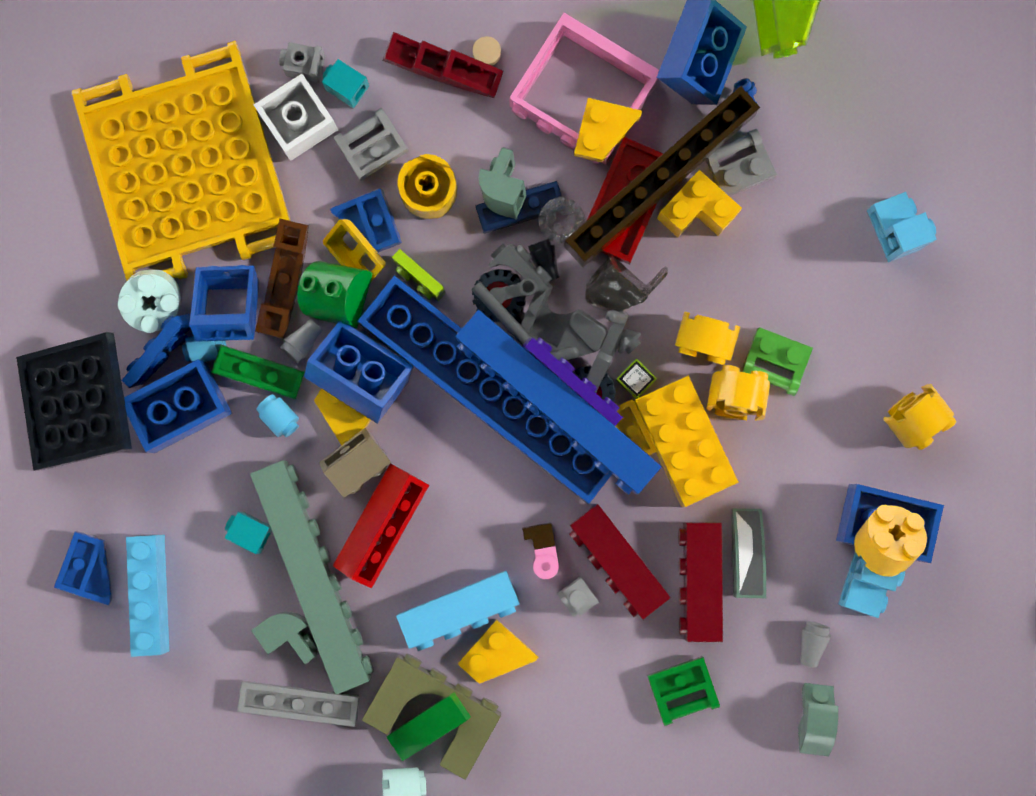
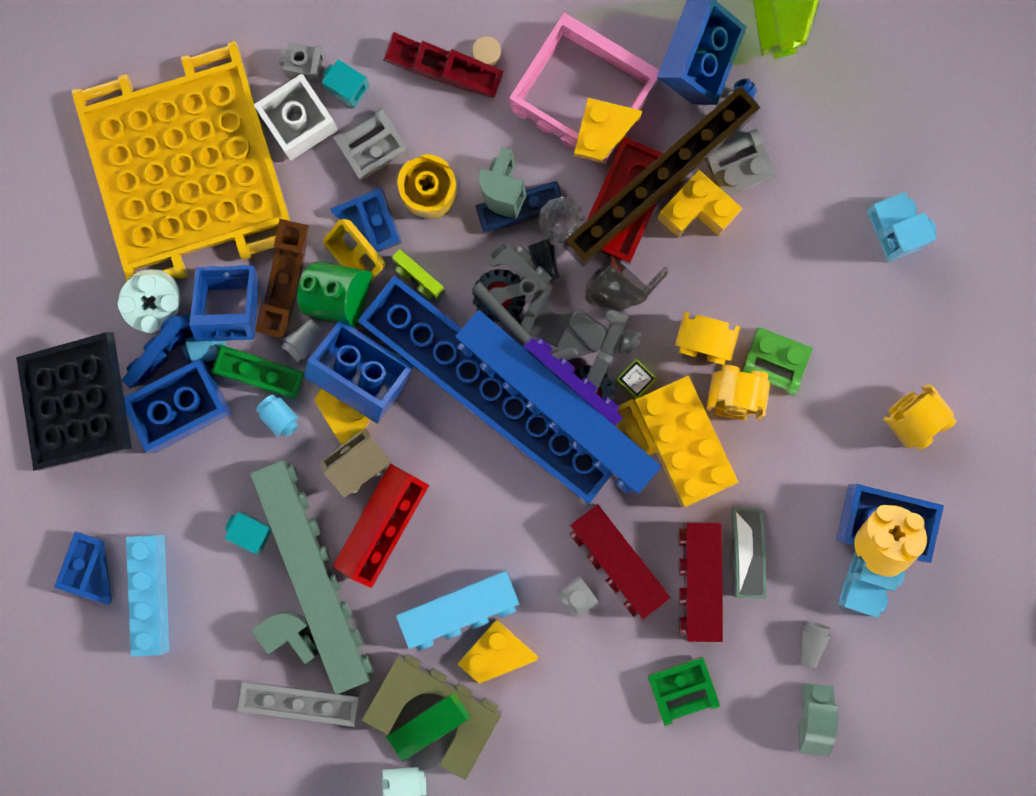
(545, 561): leg -> none

